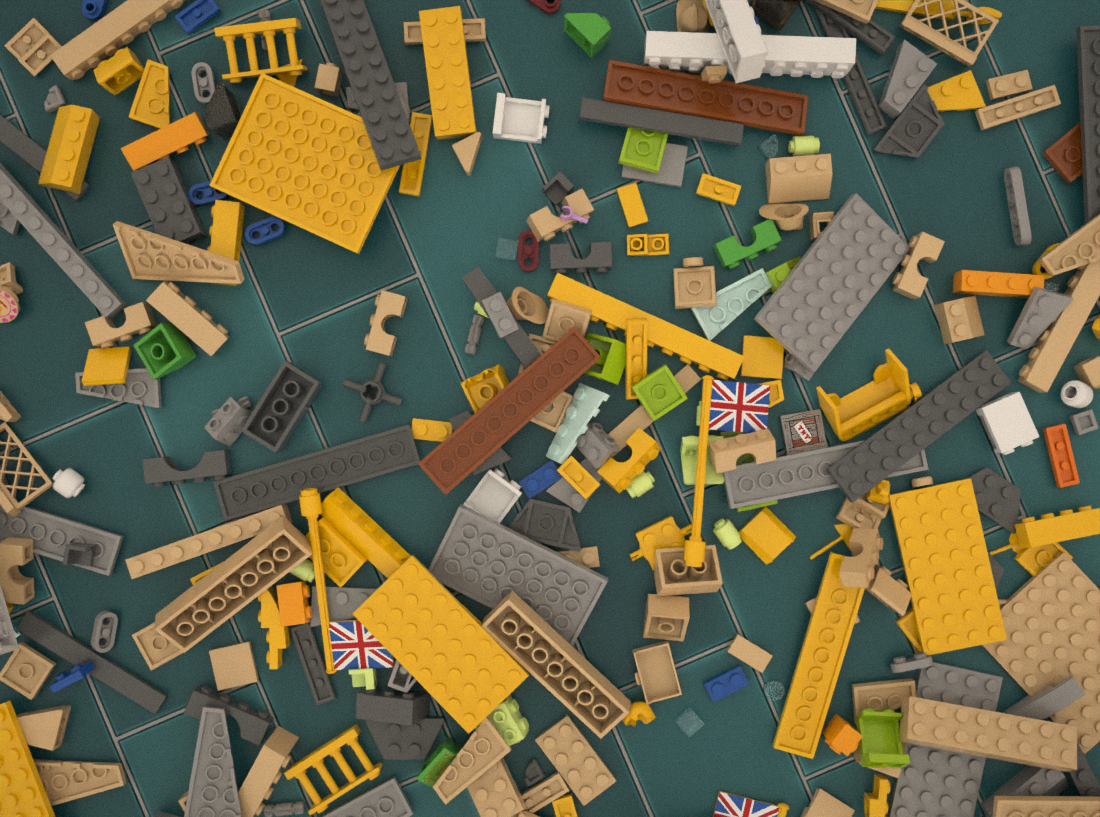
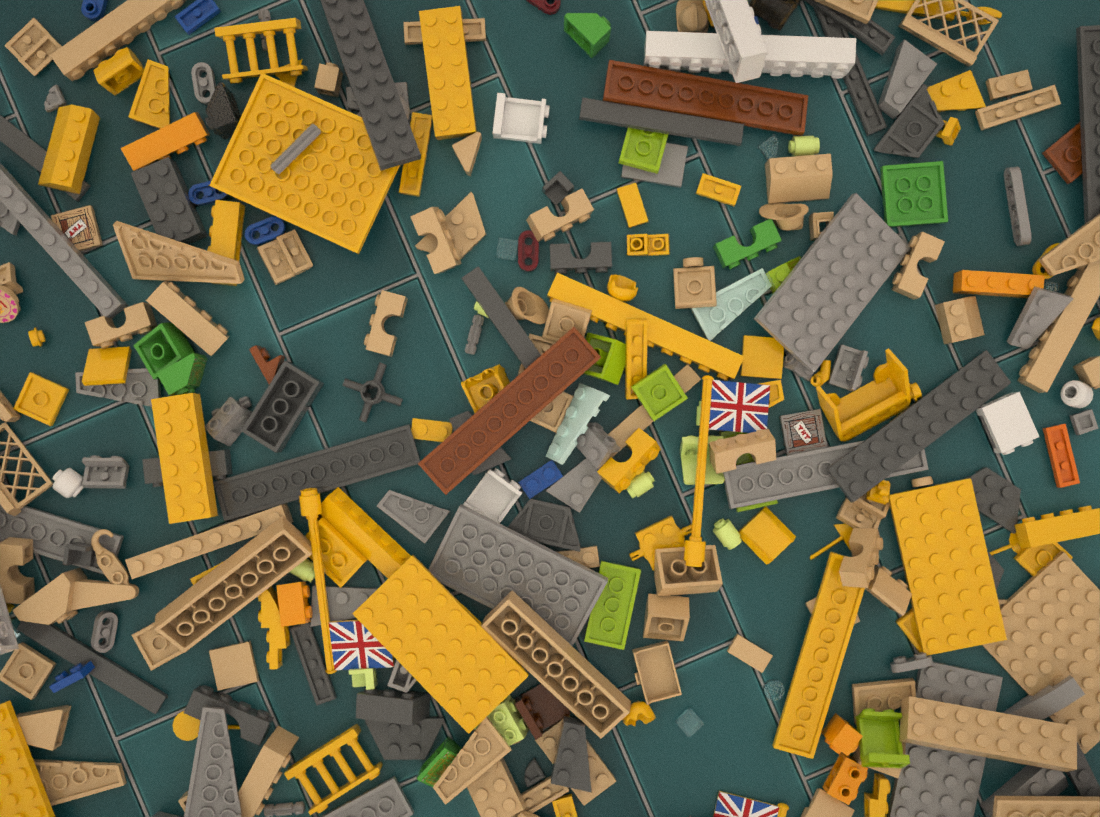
(36, 337): none -> yellow plate
(41, 399): none -> yellow tile
(74, 591): none -> tan slope
(79, 227): none -> tile
(105, 472): none -> light grey bracket
(183, 375): none -> bright green slope
(184, 457): none -> yellow brick
(187, 727): none -> yellow piece
(267, 367): none -> dark orange slope
(285, 257): none -> tan slope
(295, 148): none -> light grey axle
(414, 515): none -> light grey wing
(445, 255): none -> tan arch
(465, 226): none -> tan wing
(499, 315): light grey plate -> none
(540, 709): none -> reddish brown bracket
(571, 757): none -> dark grey wedge
(572, 215): lavender hand -> none
(578, 477): yellow plate -> none
(612, 613): none -> lime plate
(621, 288): none -> yellow hair
(714, 74): tan plate -> none
(726, 683): blue plate -> none
(823, 375): none -> yellow arm
(845, 779): none -> light orange brick
(848, 368): none -> light grey bracket
(914, 194): none -> bright green plate
(950, 131): none -> yellow tile

